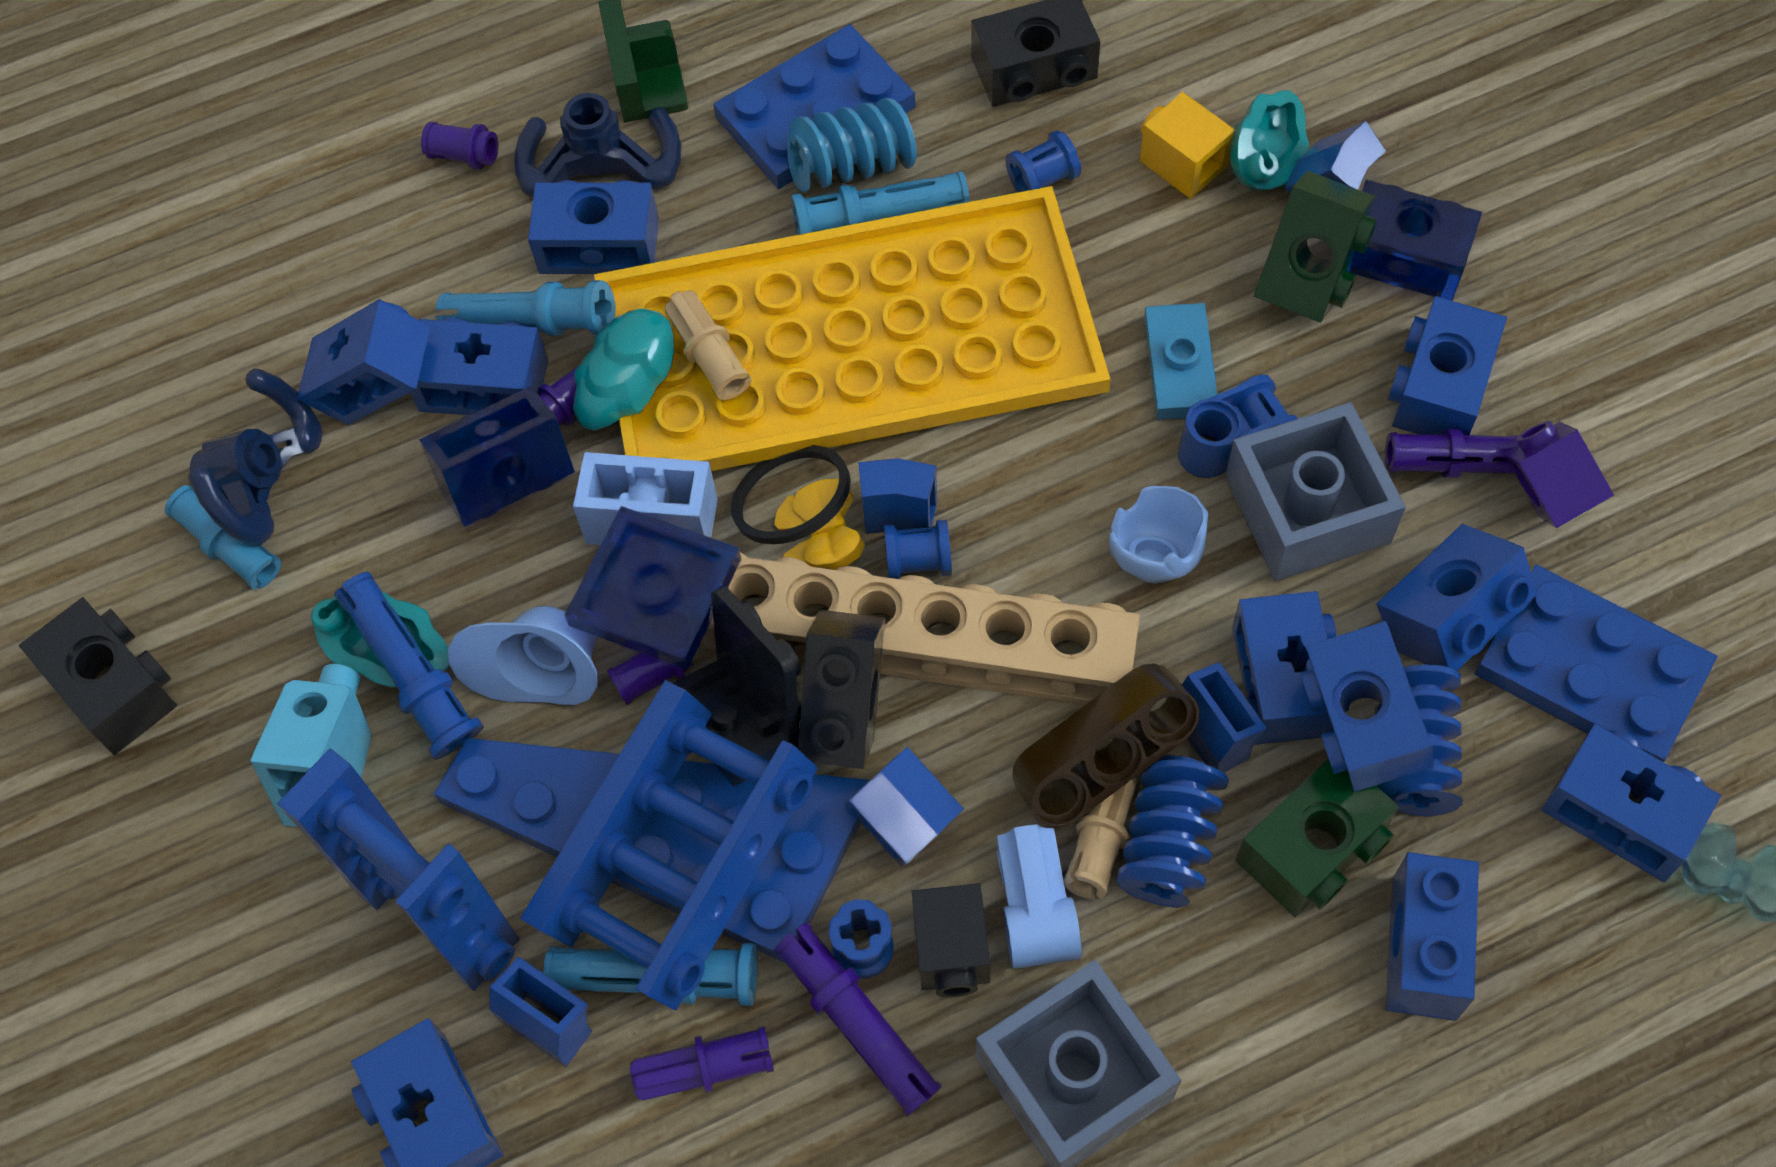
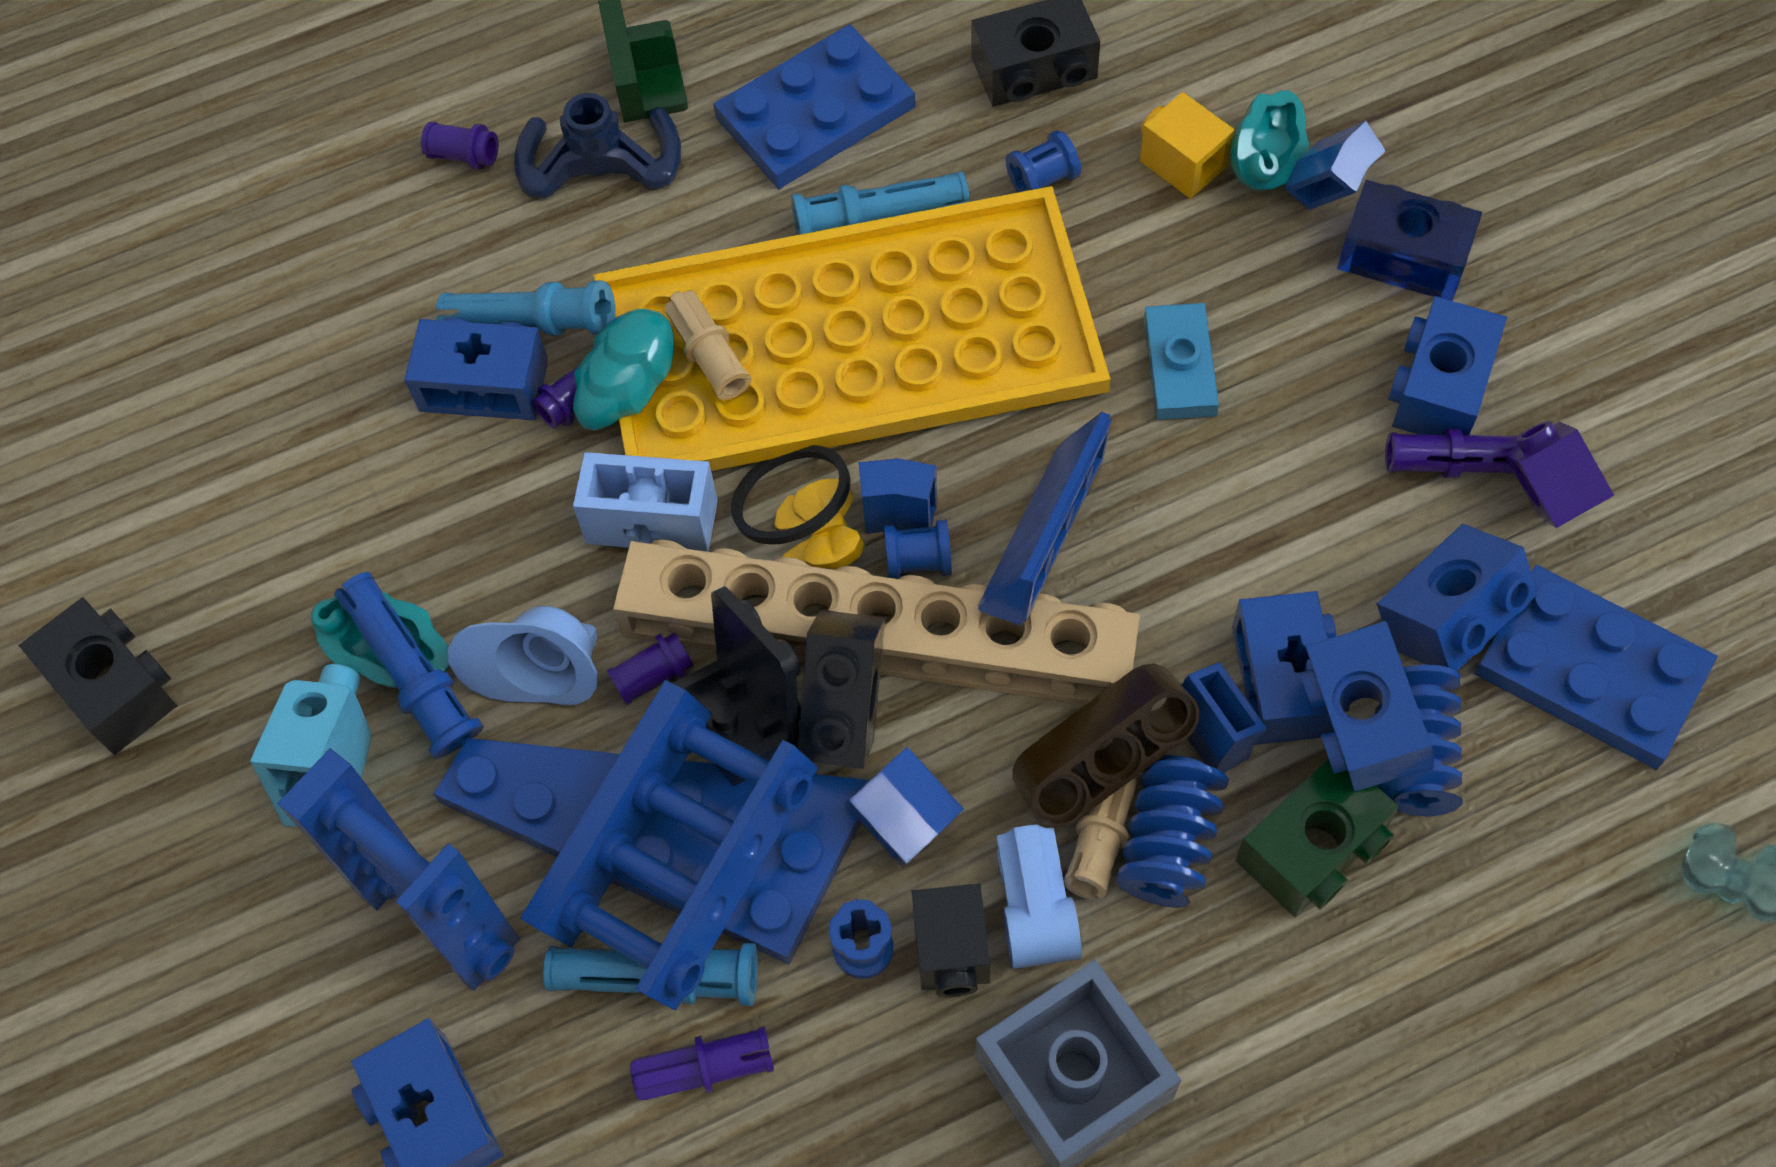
(249, 463): dark blue piece -> none
(251, 563): dark azure pin -> none
(364, 362): blue brick -> none
(497, 456): clear blue brick -> none
(508, 1006): blue piece -> none
(592, 226): blue brick -> none
(652, 587): clear blue plate -> none
(850, 139): dark azure piece -> none
(857, 1018): dark purple pin -> none
(1046, 523): none -> blue slope
(1159, 534): light blue hair -> none
(1227, 417): blue piece -> none
(1292, 273): dark green brick -> none
(1314, 491): sand blue brick -> none
(1432, 936): blue brick -> none
(1648, 833): blue brick -> none

